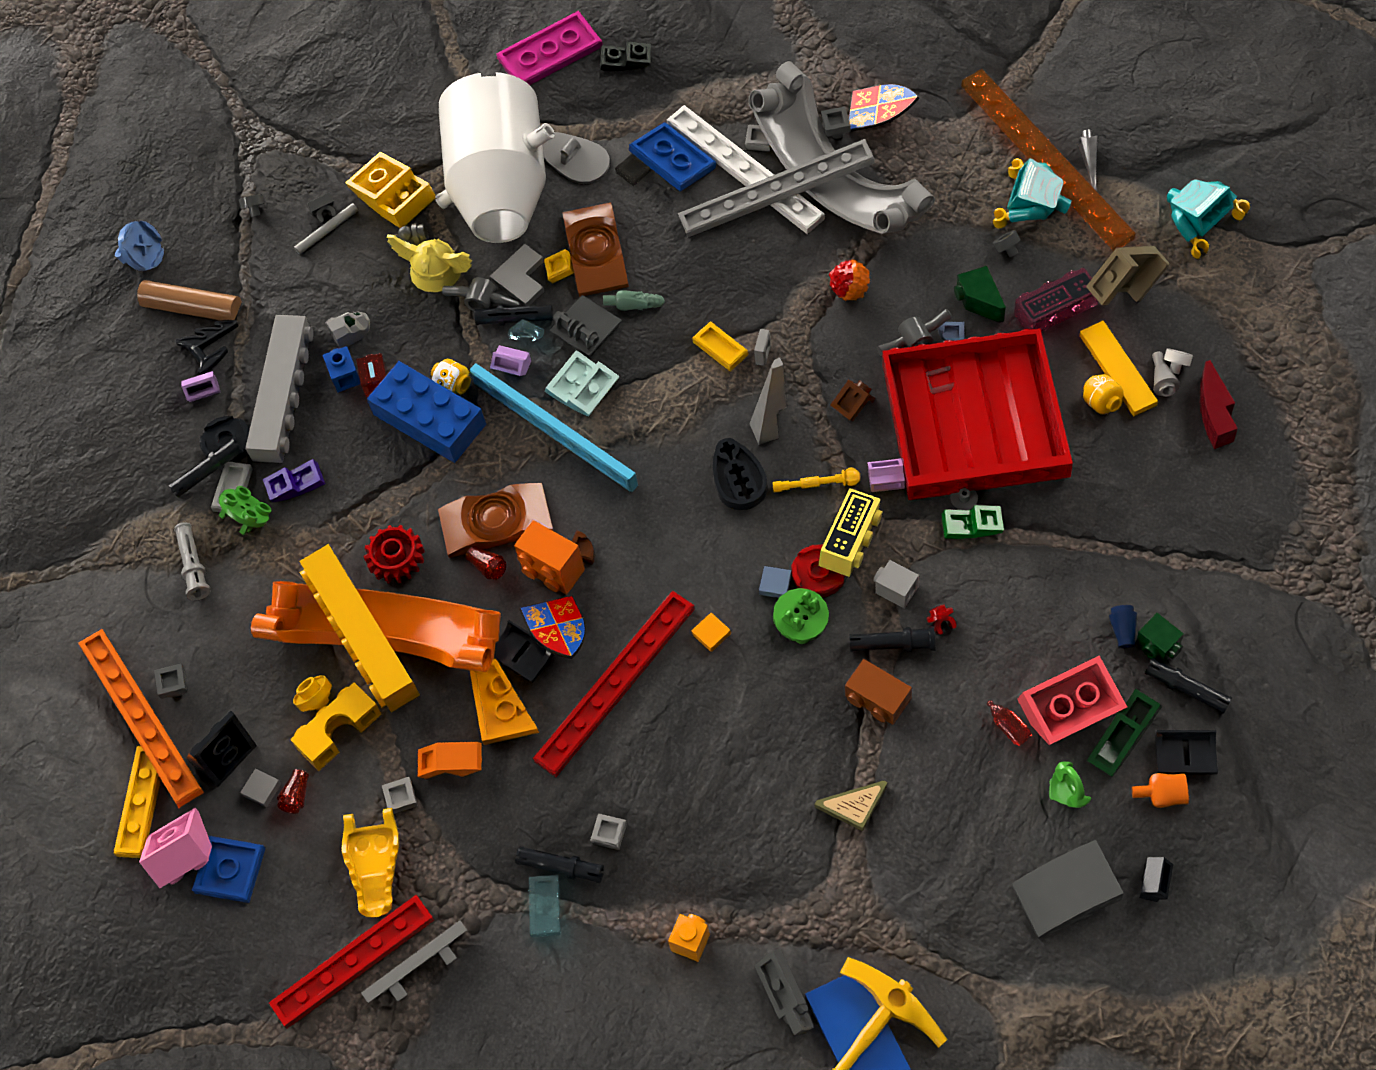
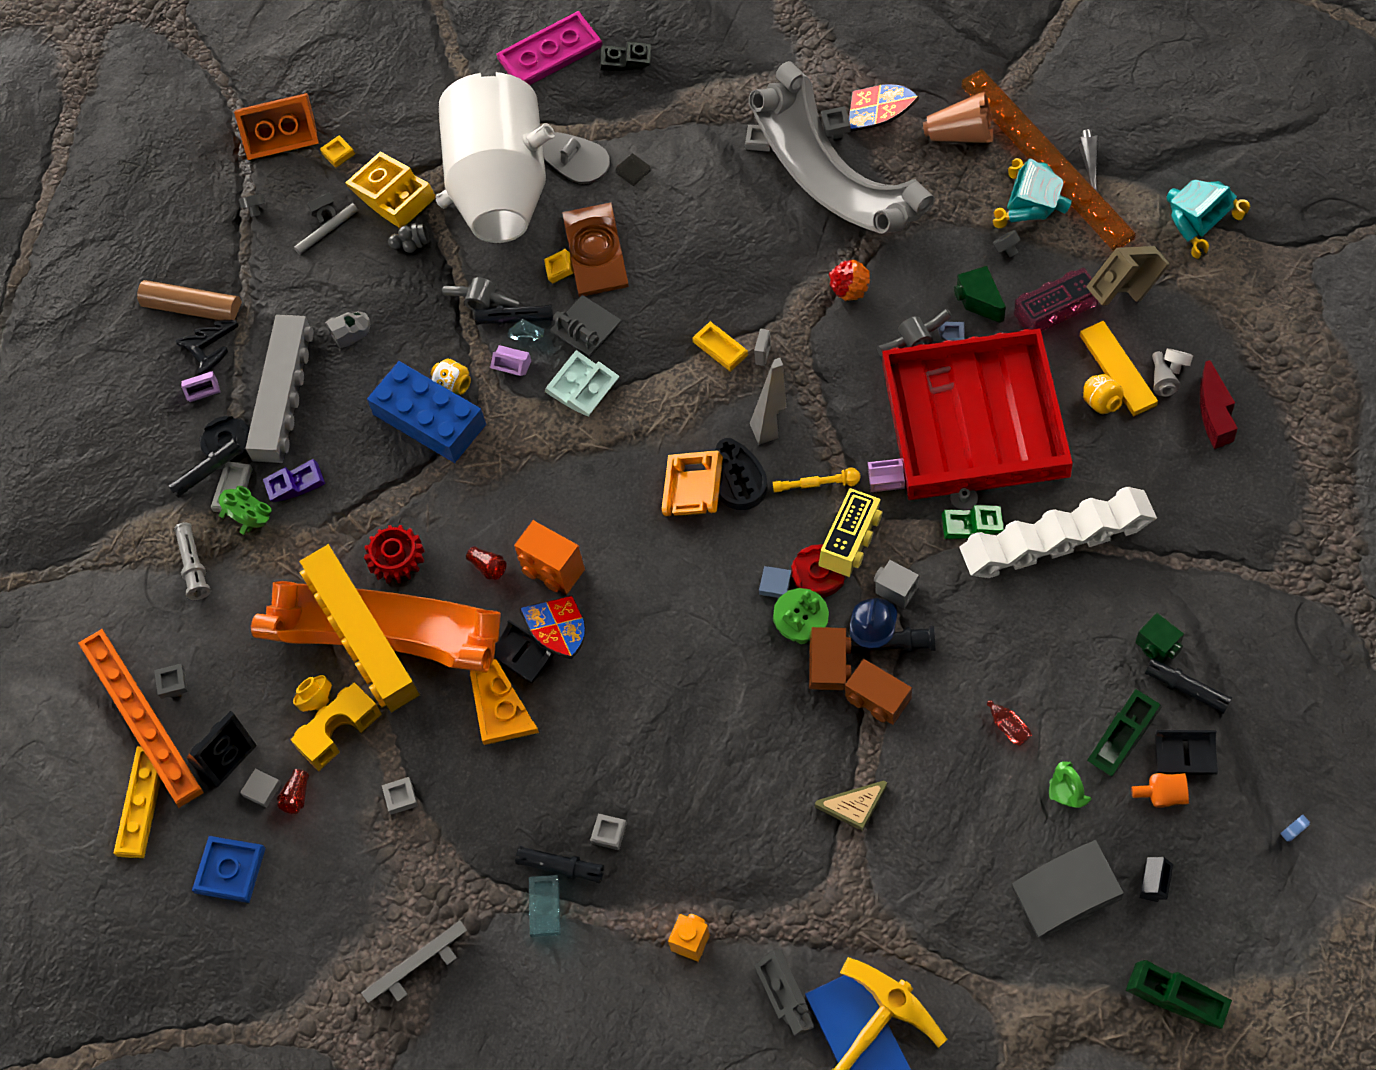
(139, 246): medium blue tile -> none
(176, 849): bright pink slope -> none
(277, 126): none -> orange slope
(337, 151): none -> yellow tile
(341, 369): blue brick -> none
(351, 961): red plate -> none
(371, 371): clear red brick -> none
(371, 862): yellow animal -> none
(431, 263): light yellow helmet -> none
(450, 758): orange slope -> none
(493, 517): dark orange slope -> none
(514, 276): light grey tile -> none
(554, 428): medium azure tile -> none
(585, 546): reddish brown tile -> none
(613, 684): red tile -> none
(631, 300): sand green piece -> none
(672, 156): blue tile -> none
(692, 490): none -> light orange container
(711, 632): light orange tile -> none
(741, 166): white tile -> none
(776, 188): light grey tile -> none
(828, 658): none -> dark orange brick
(852, 399): reddish brown bracket -> none
(873, 623): none -> dark blue piece
(939, 615): red plate -> none
(962, 122): none -> nougat cone
(1057, 533): none -> white brick
(1072, 701): coral slope -> none
(1123, 621): dark blue cone -> none
(1178, 994): none -> dark green slope
(1295, 828): none -> medium blue tile

